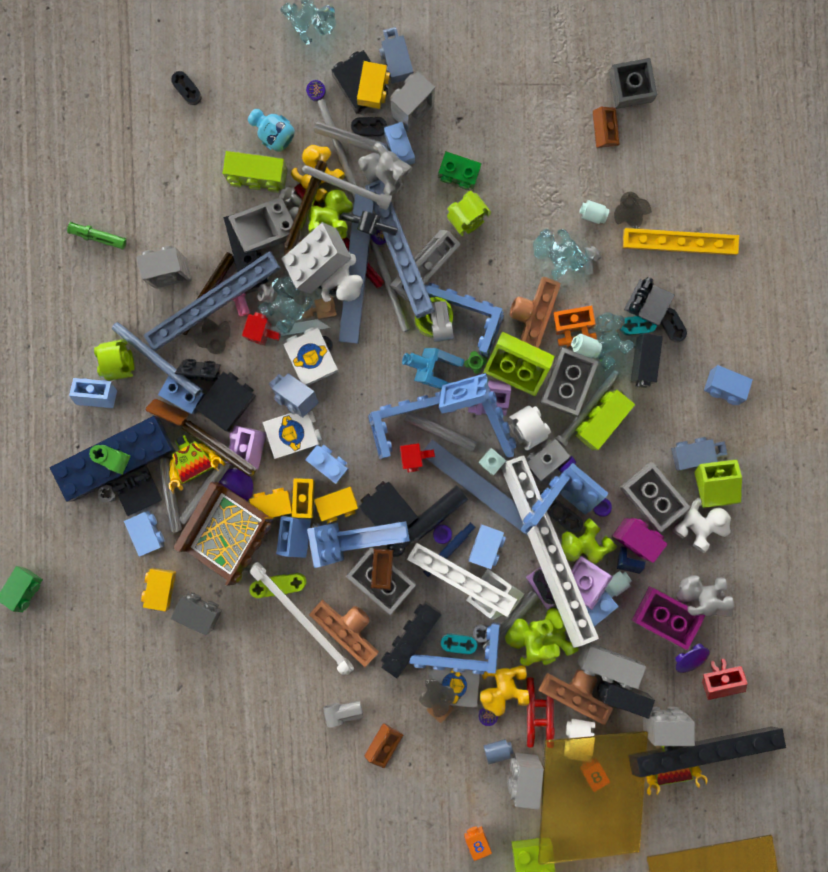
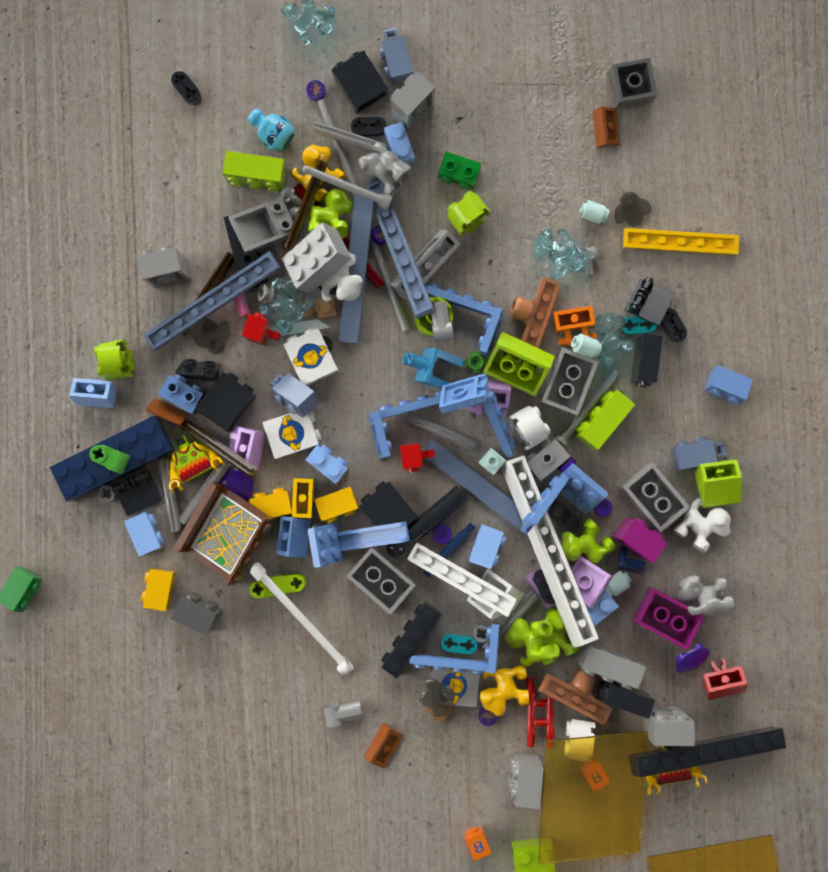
(88, 232): bright green pin -> none
(156, 359): sand blue piece -> none
(346, 630): nougat plate -> none
(369, 223): black piece -> none
(372, 85): yellow brick -> none
(382, 569): reddish brown tile -> none
(498, 751): sand blue brick -> none

